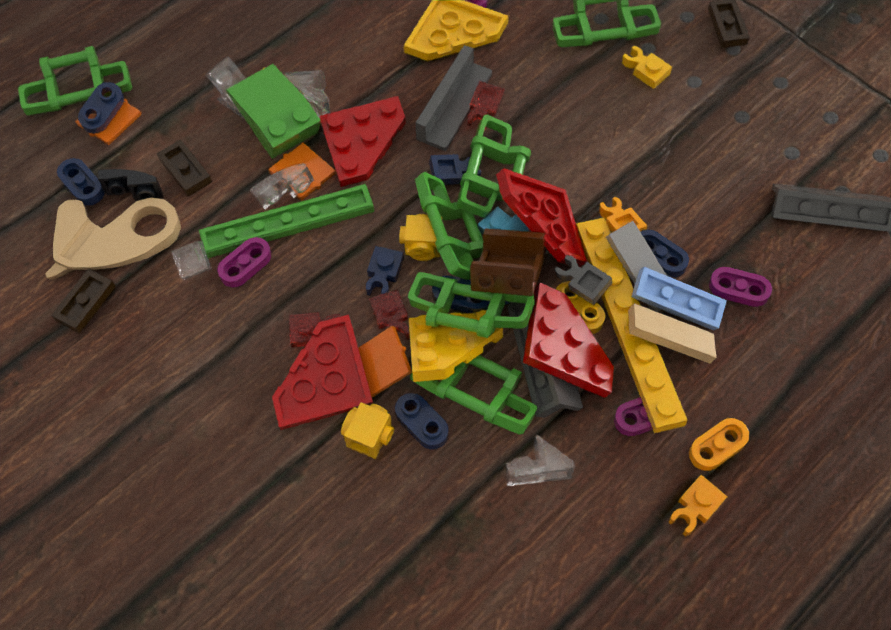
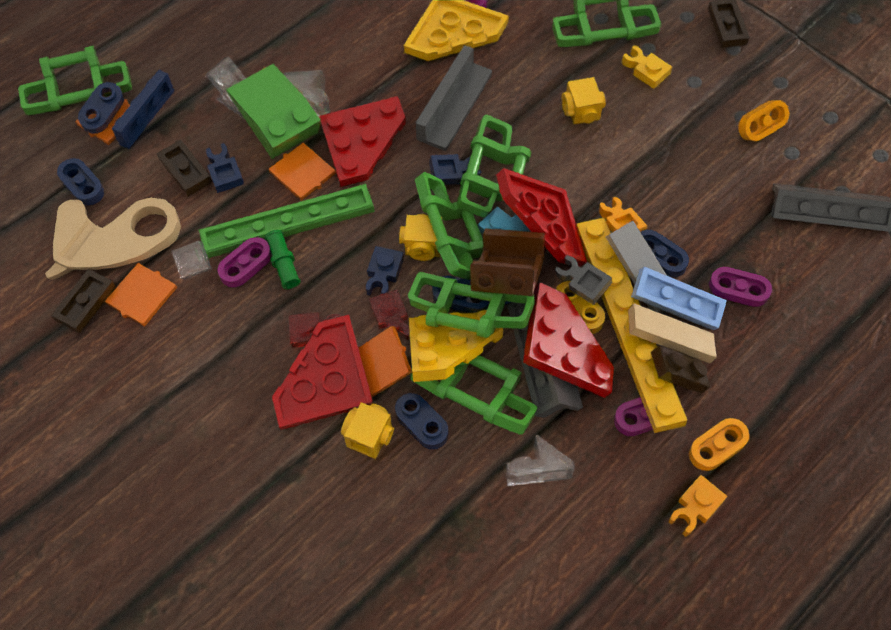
(128, 181): black slope -> none
(141, 294): none -> orange piece
(143, 109): none -> dark blue plate
(224, 170): none -> dark blue plate
(282, 259): none -> green pin
(291, 179): clear slope -> none
(485, 101): clear red plate -> none
(583, 101): none -> yellow brick
(680, 369): none -> dark brown plate
(761, 122): none -> light orange plate

